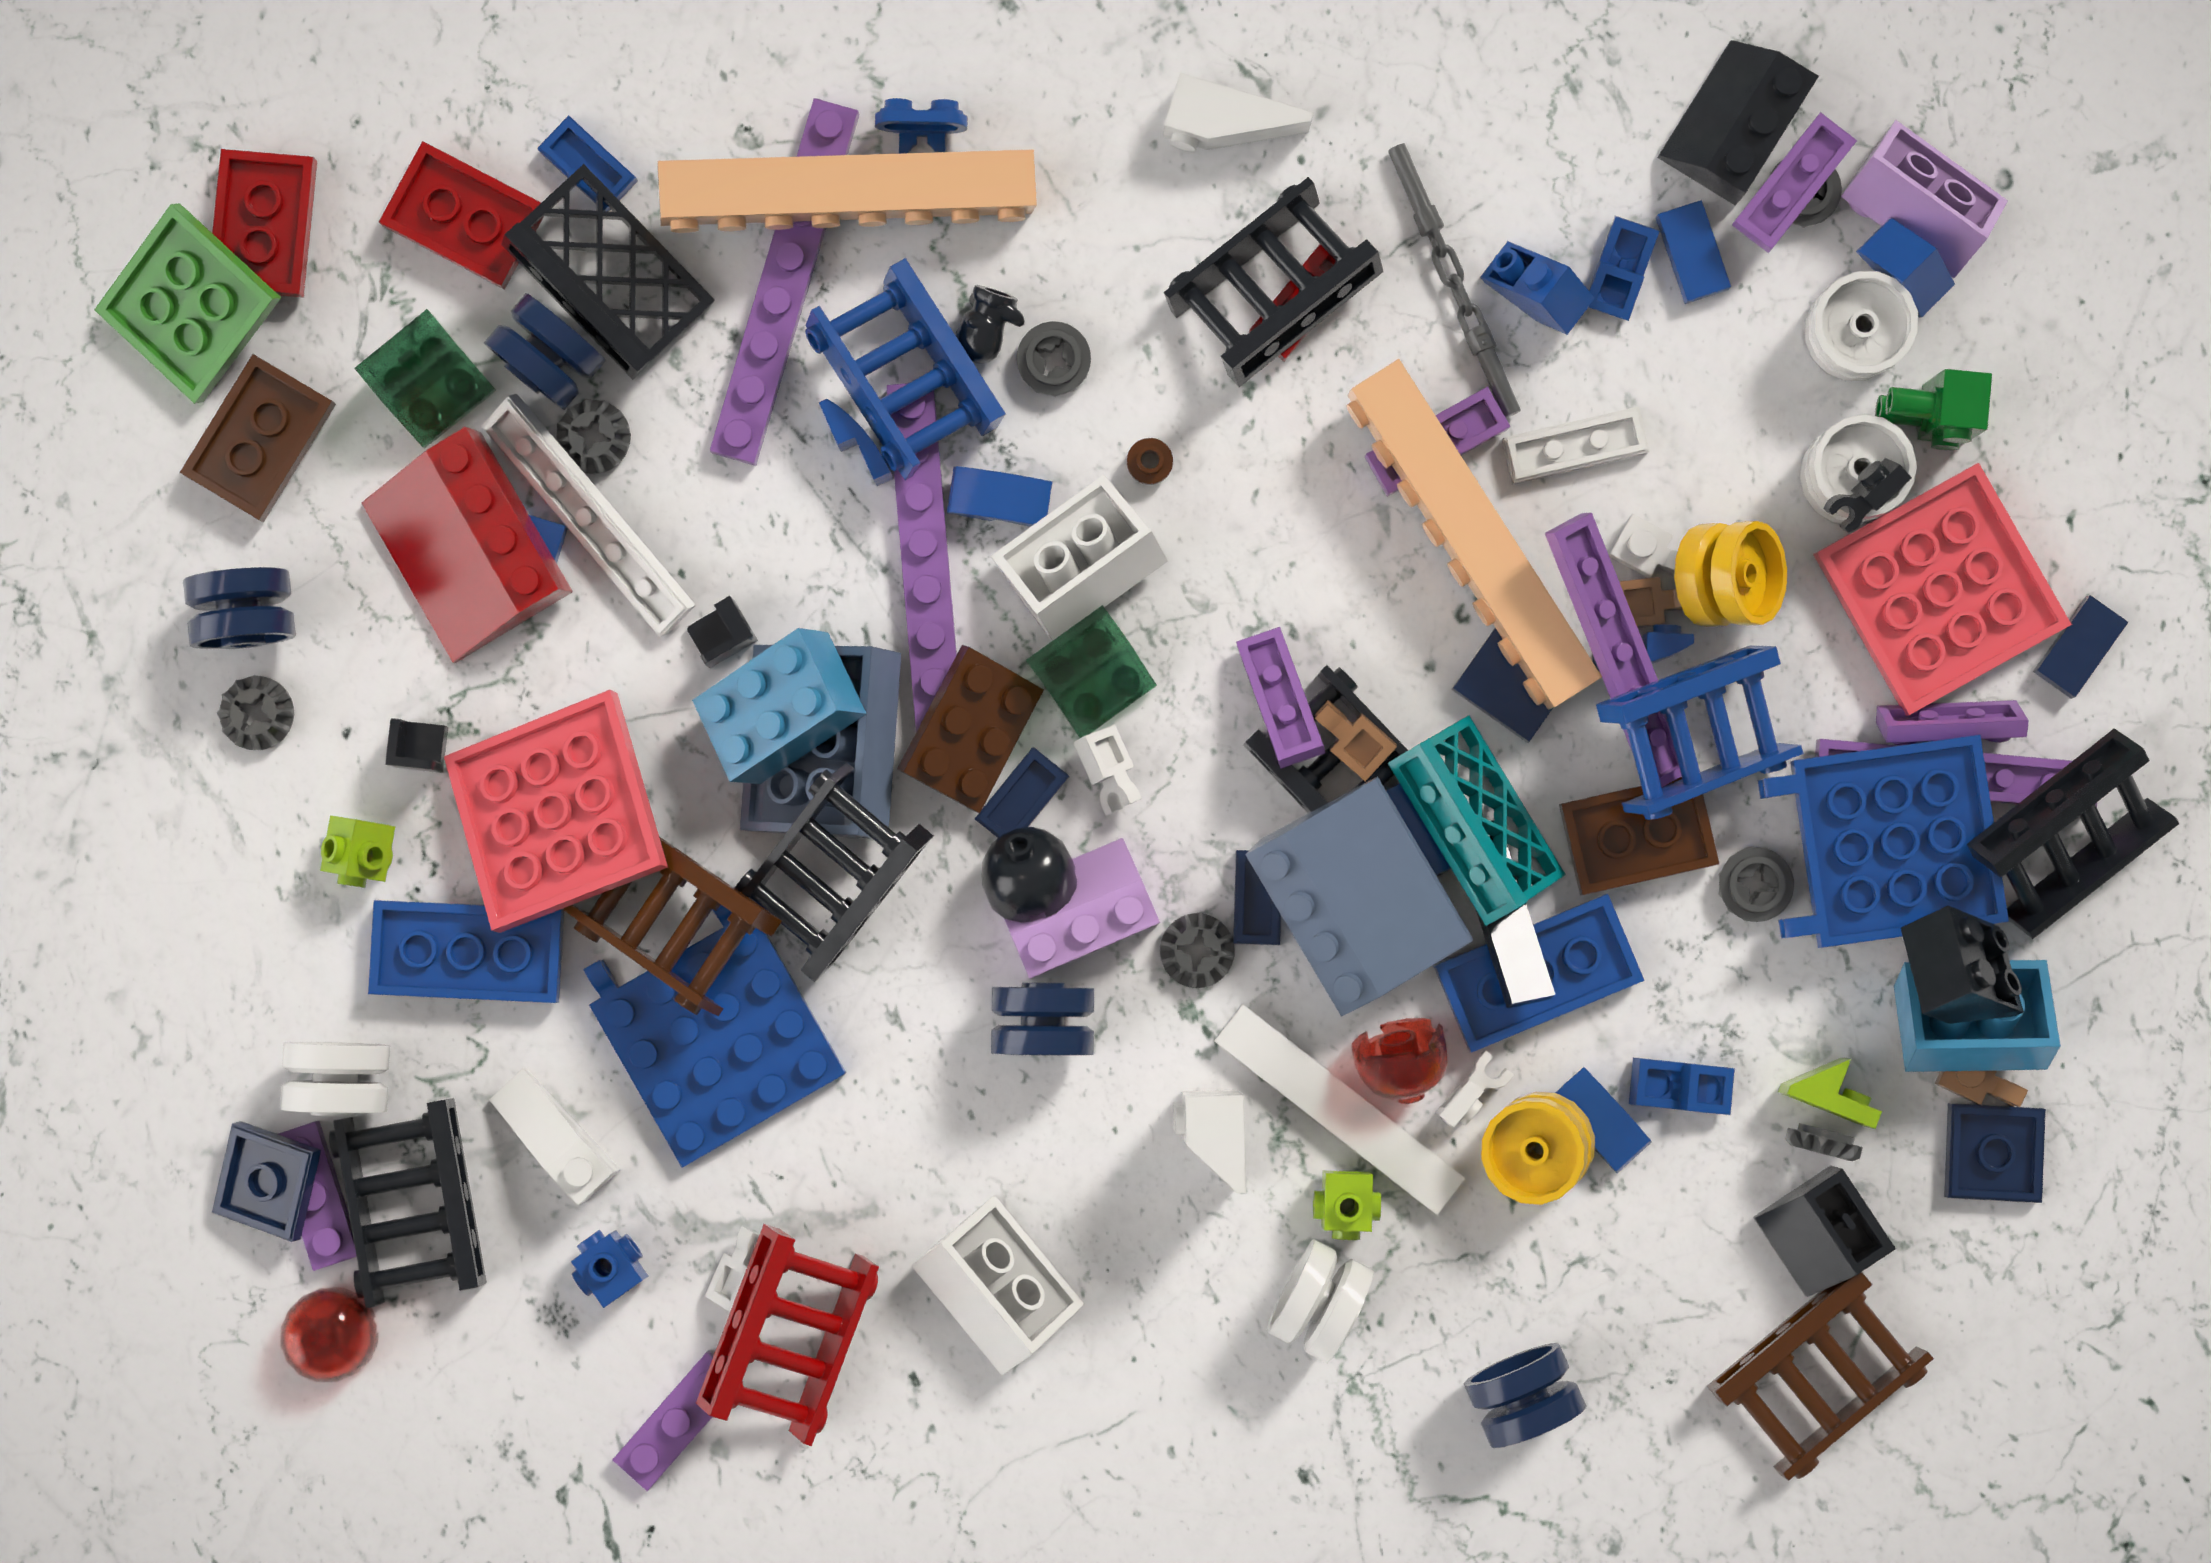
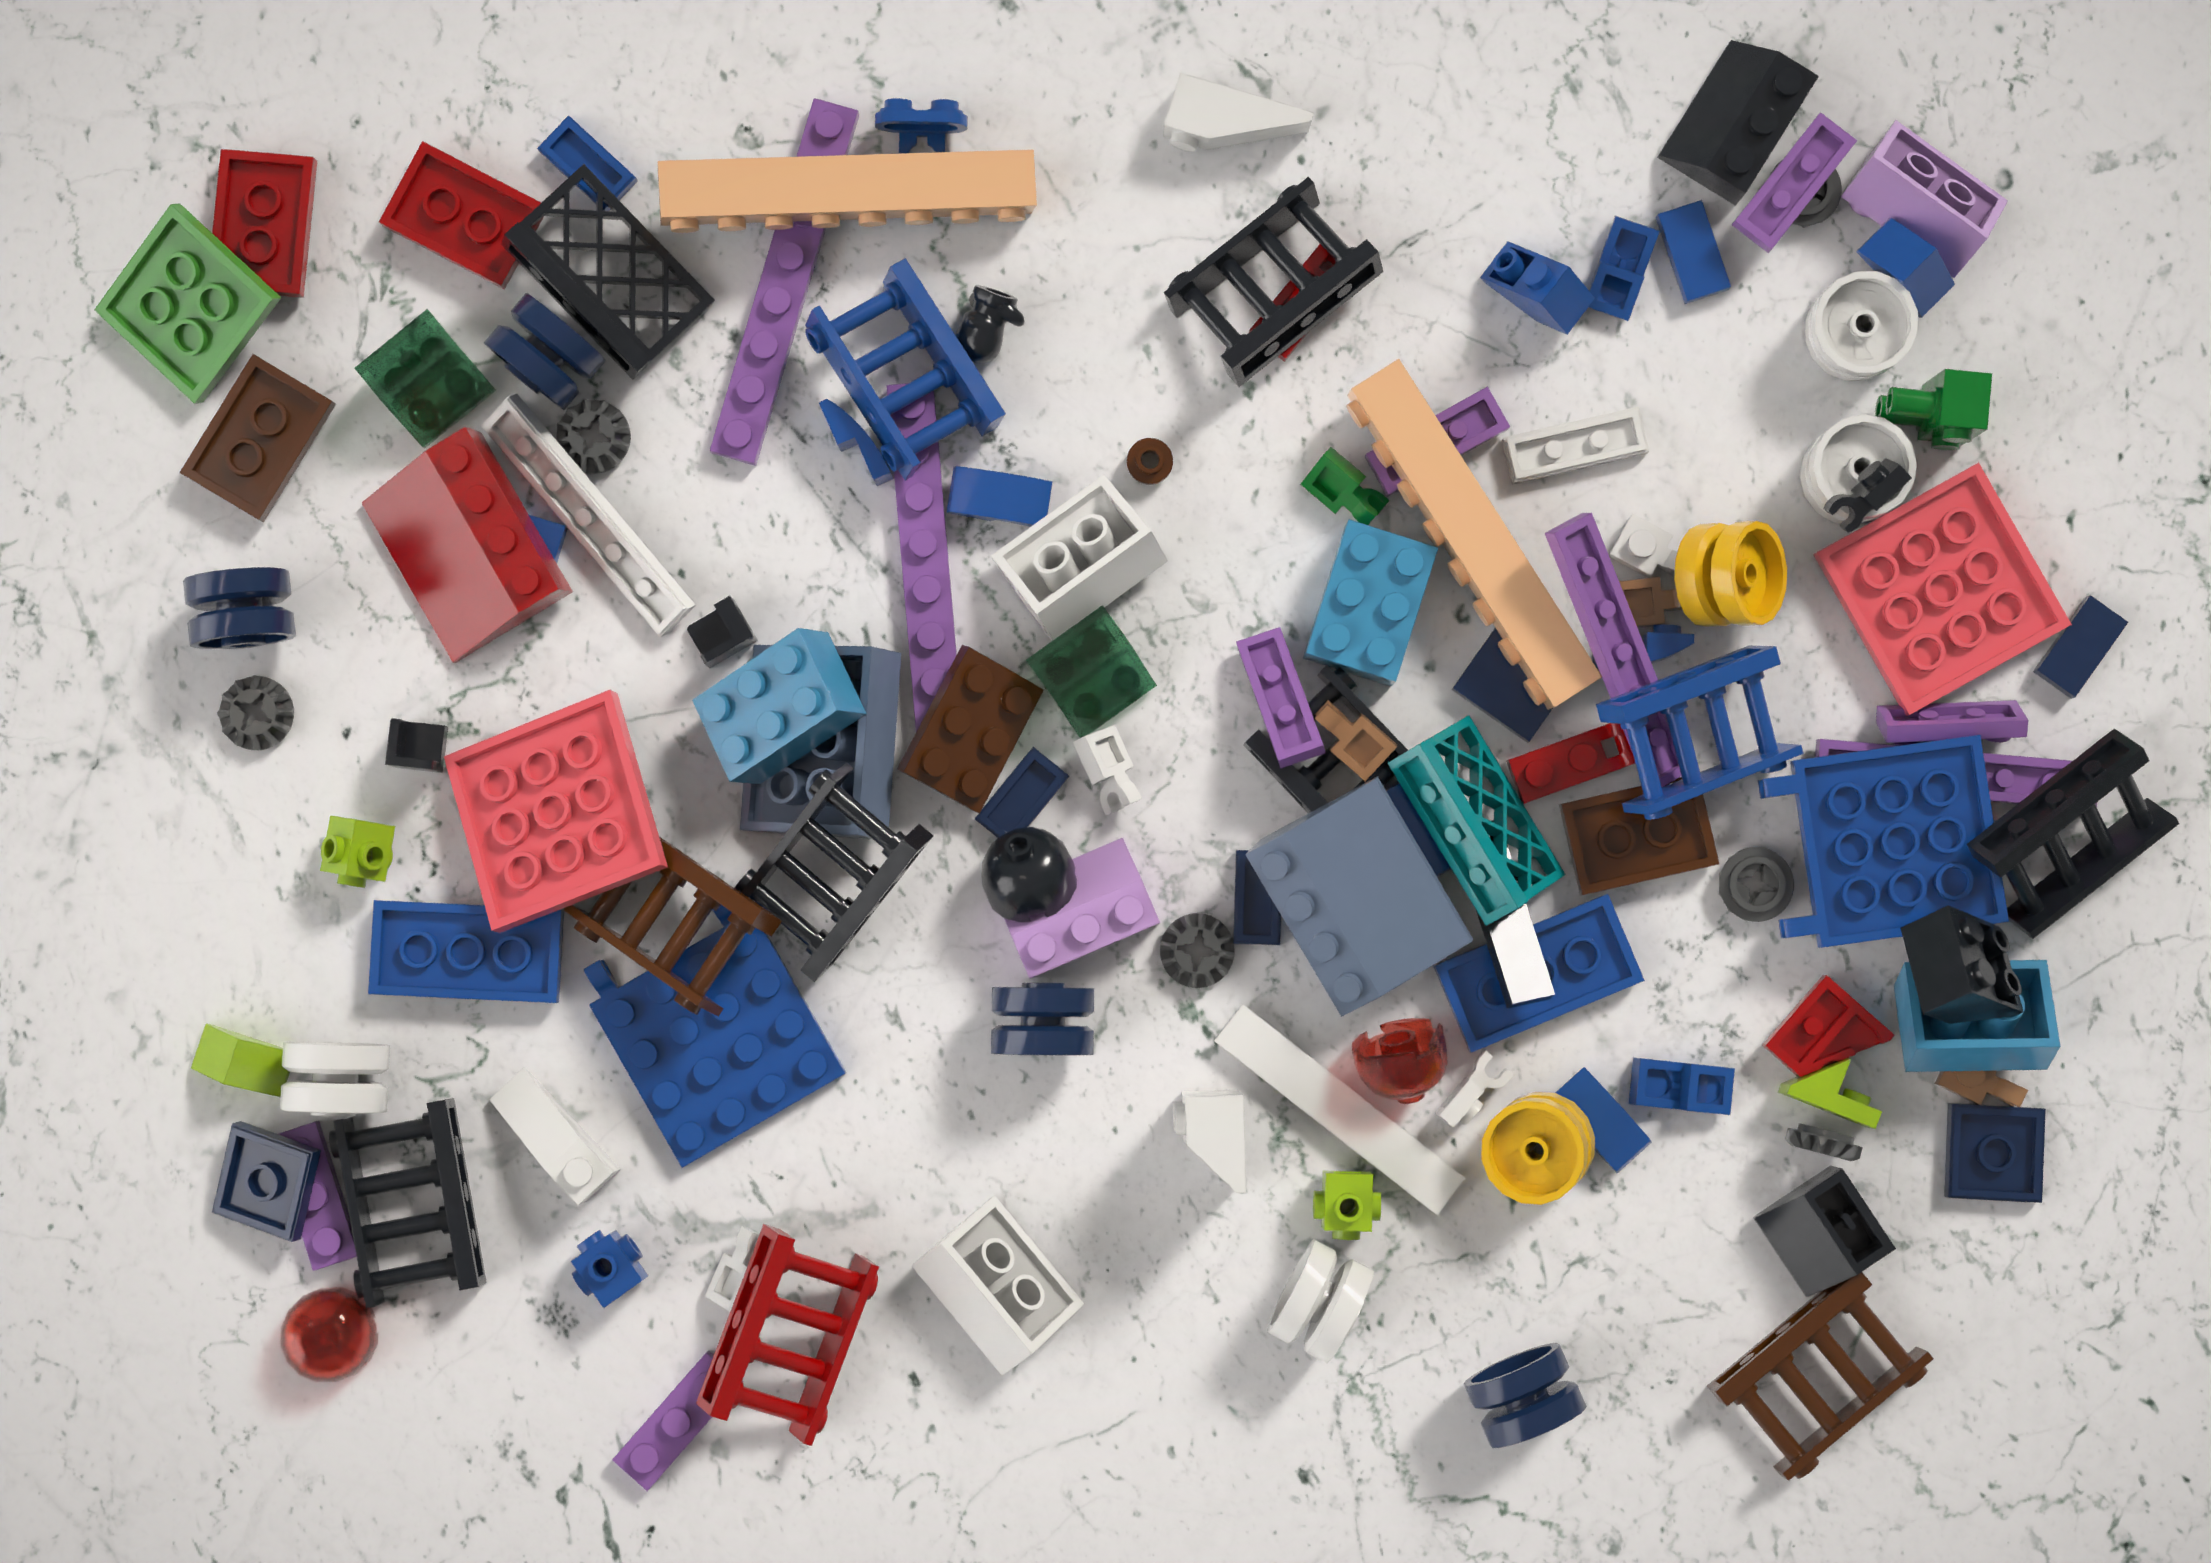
(240, 1061): none -> lime slope
(1047, 338): dark grey gear -> none
(1337, 485): none -> green plate
(1370, 603): none -> dark azure brick
(1429, 224): dark grey piece -> none
(1568, 762): none -> red plate
(1824, 1030): none -> red wing

